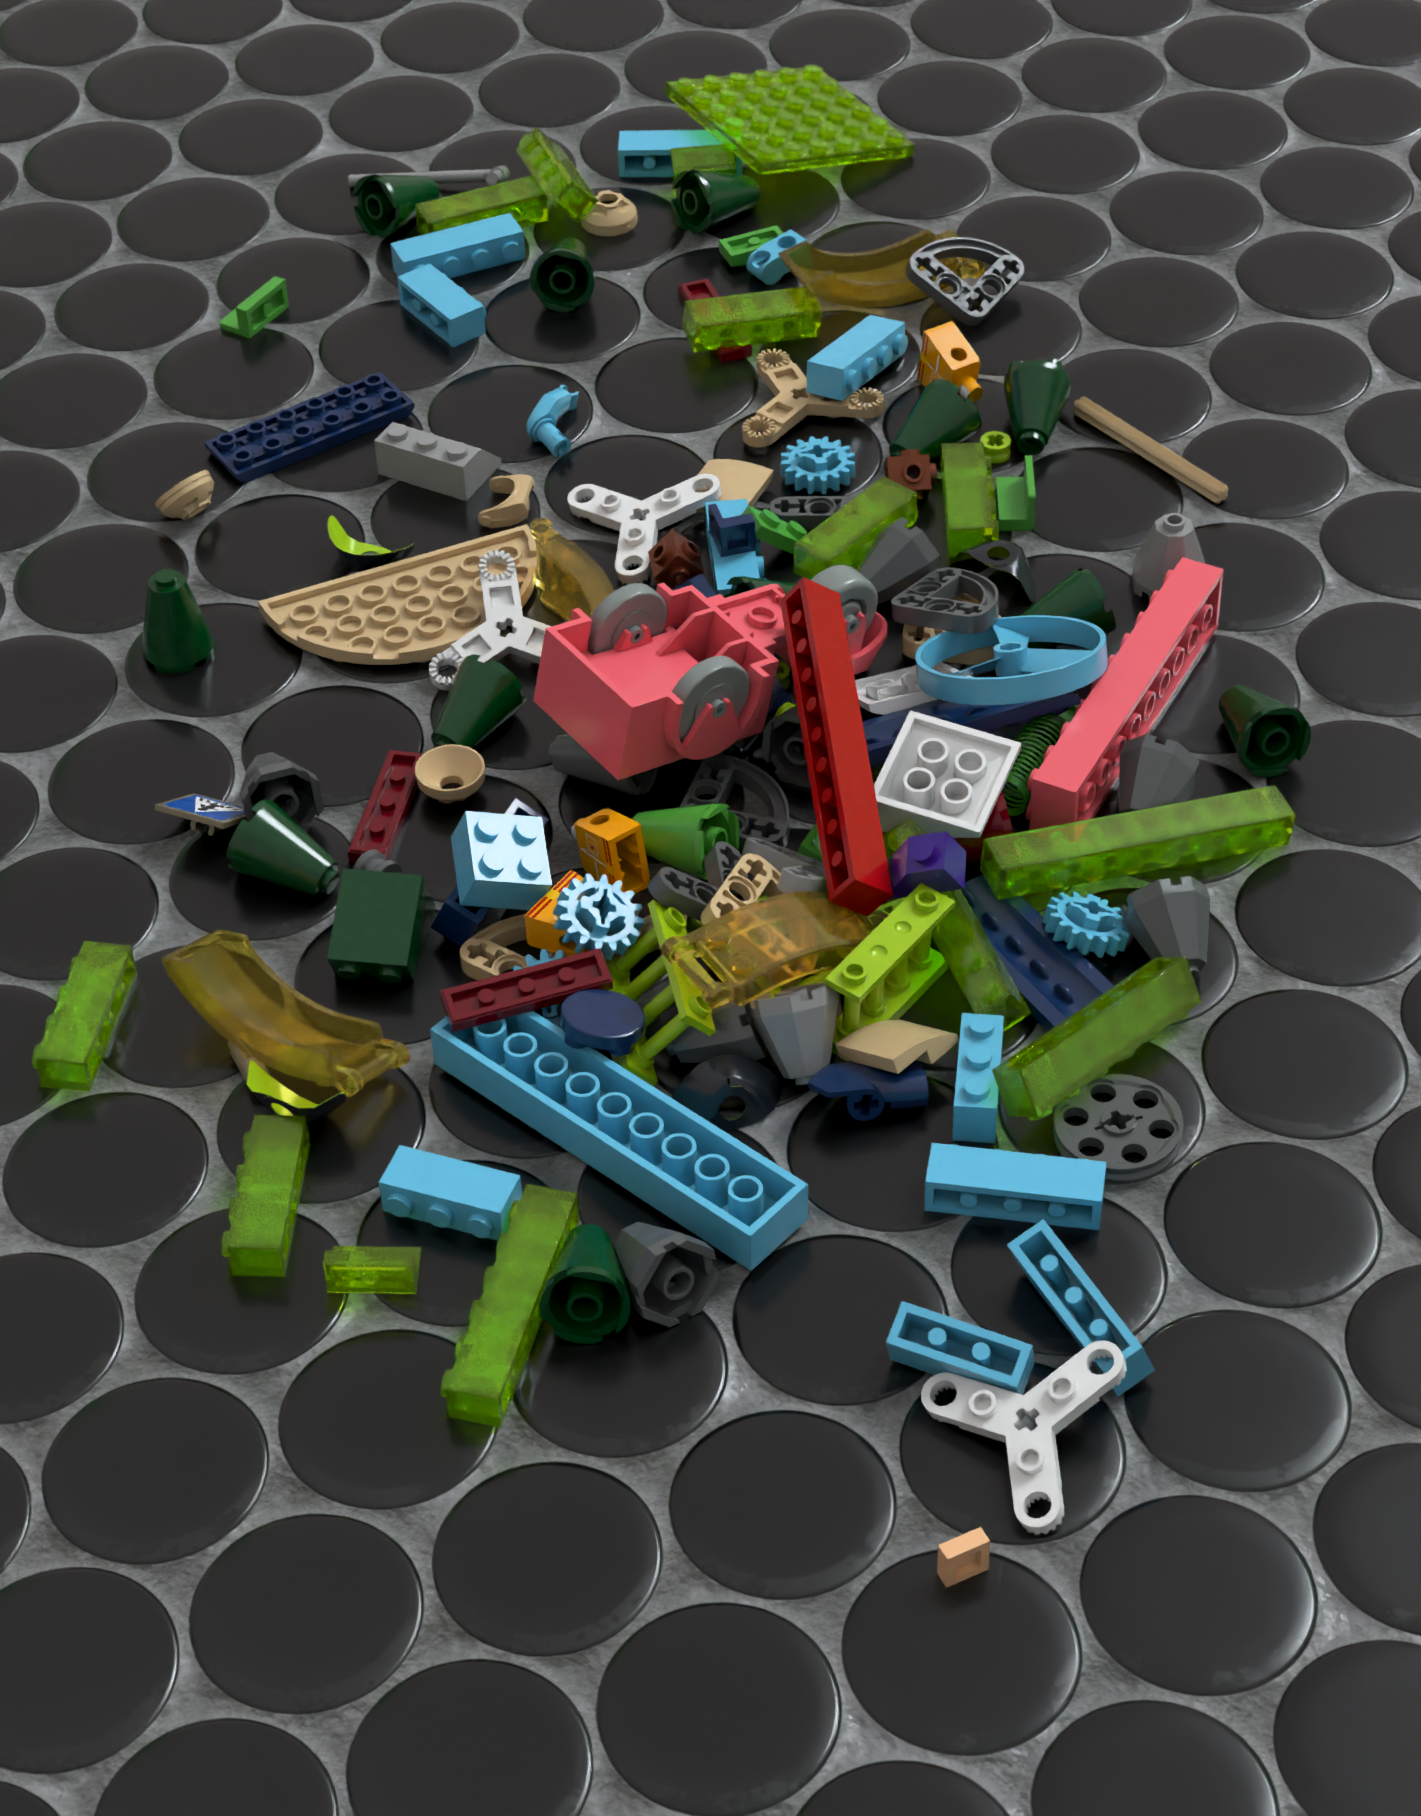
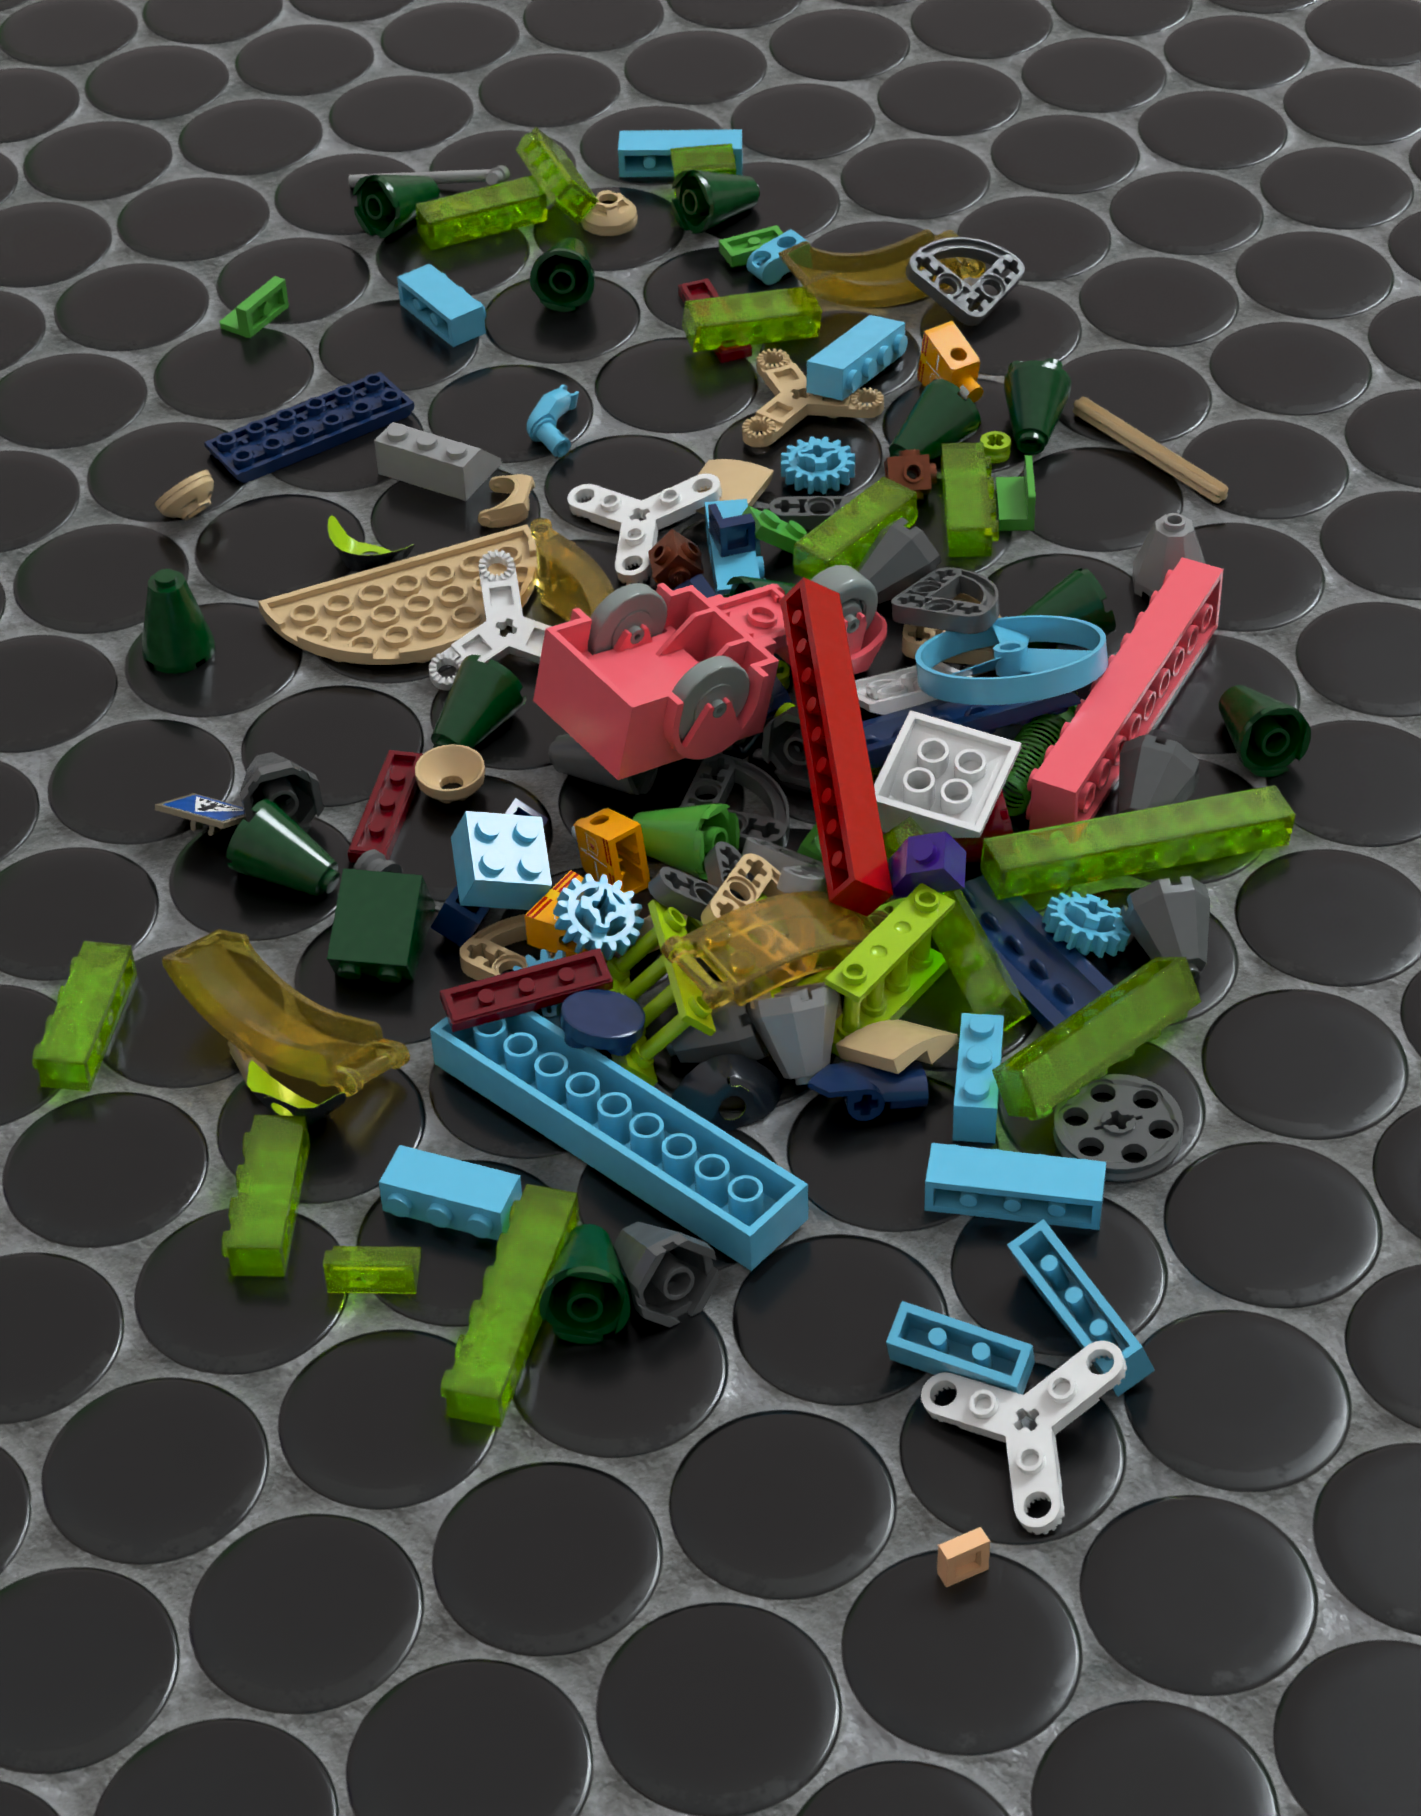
(462, 247): medium azure brick -> none
(788, 119): clear neon green plate -> none
(1014, 564): black piece -> none

